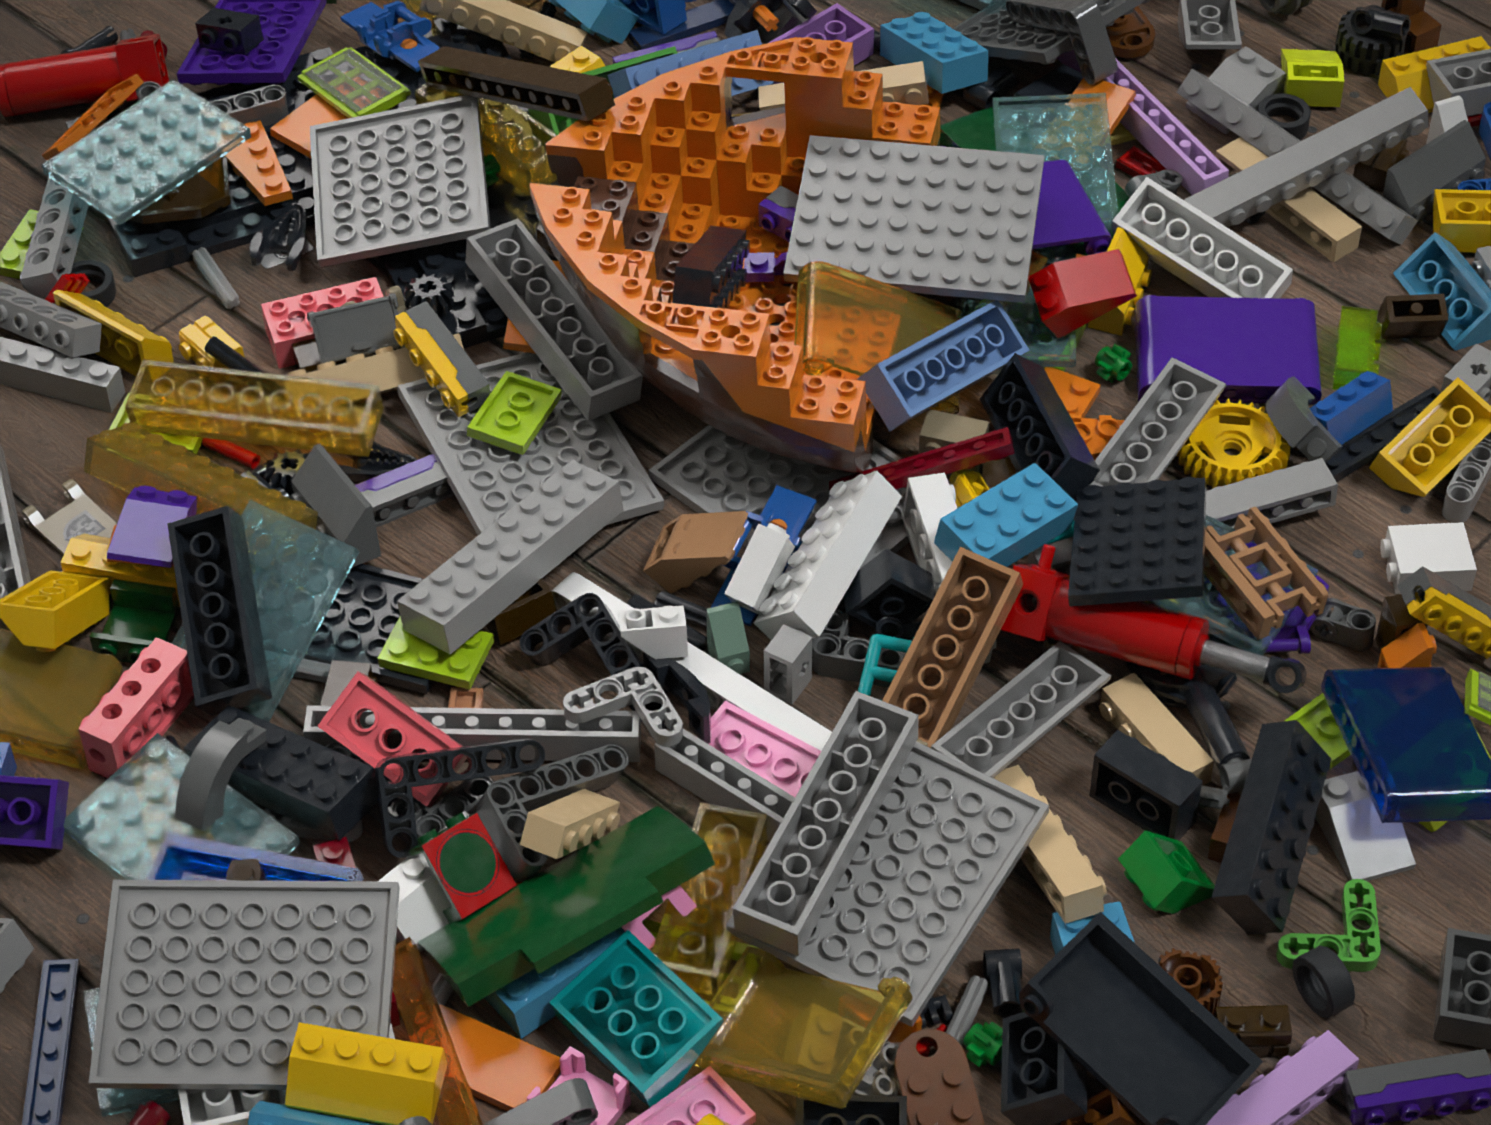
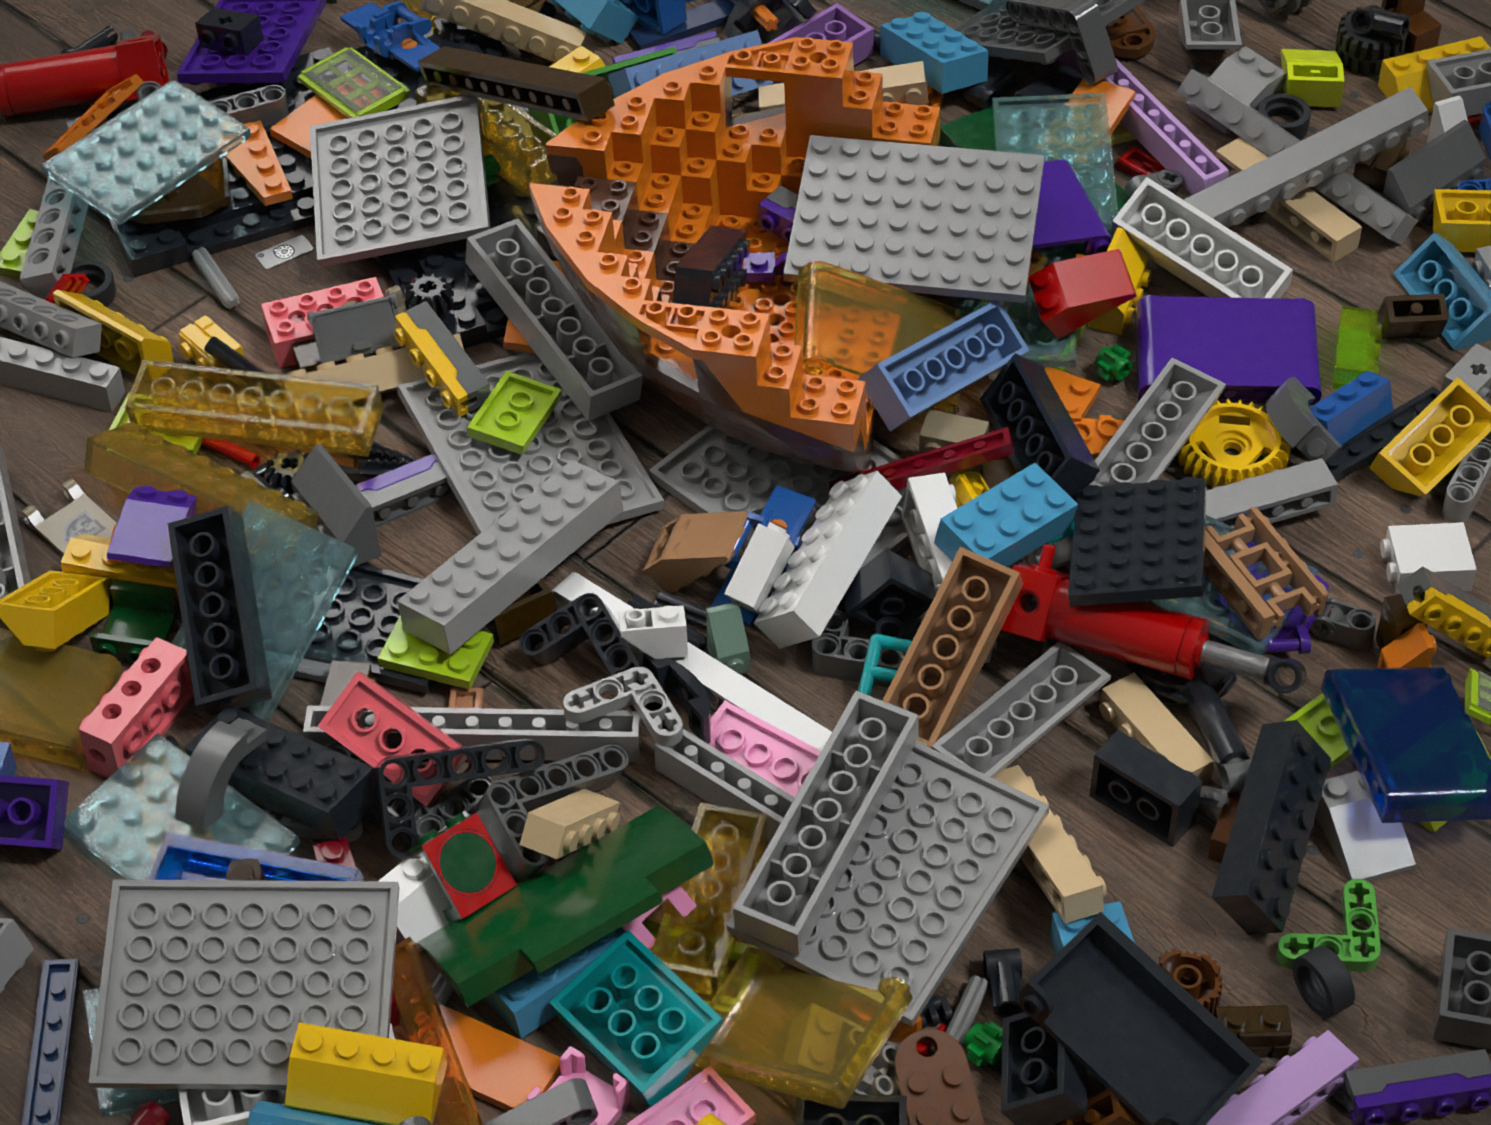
(282, 234): black animal -> none
(788, 664): light grey brick -> none
(1165, 873): green slope -> none

